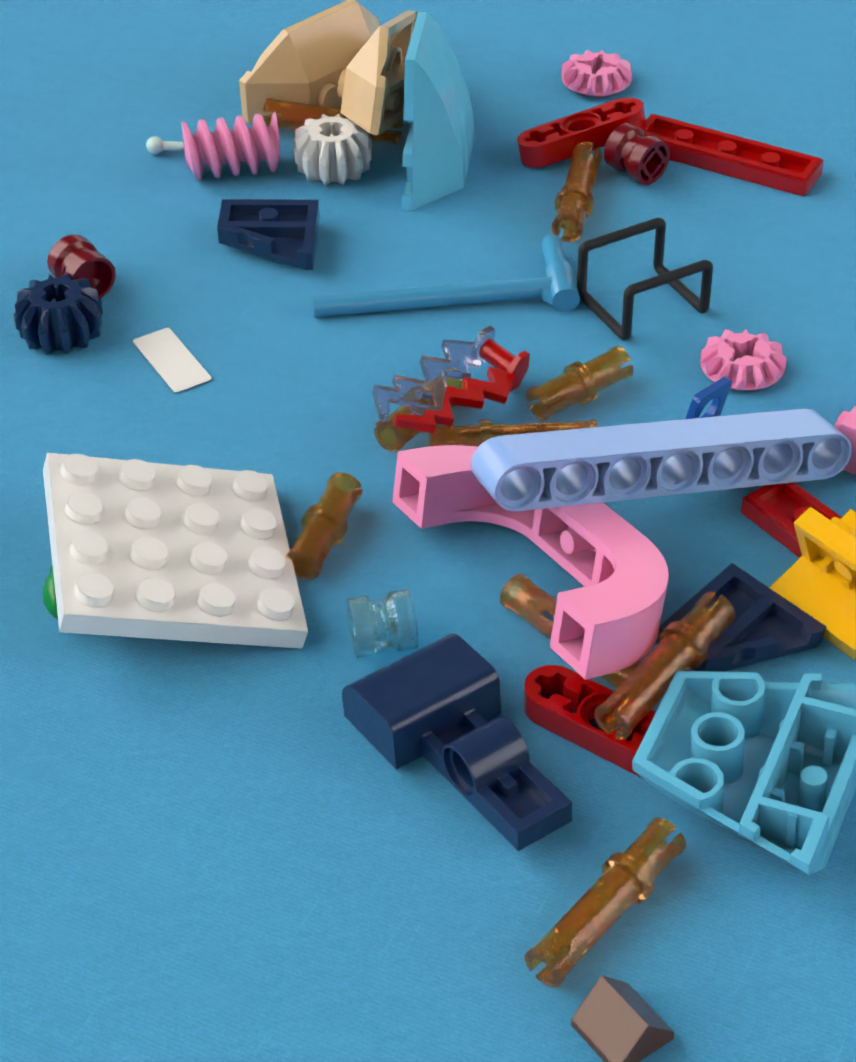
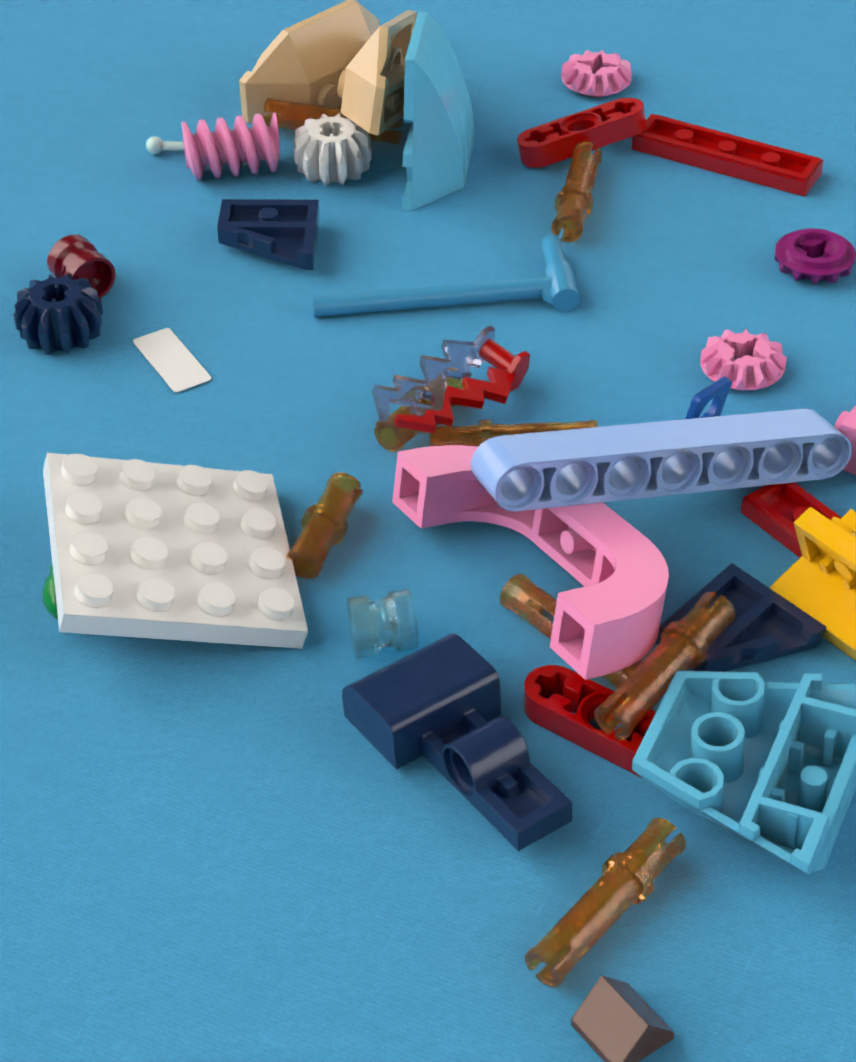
(579, 383): clear orange pin -> none
(638, 155): dark red wheel -> none
(664, 276): black piece -> none
(801, 252): none -> magenta gear

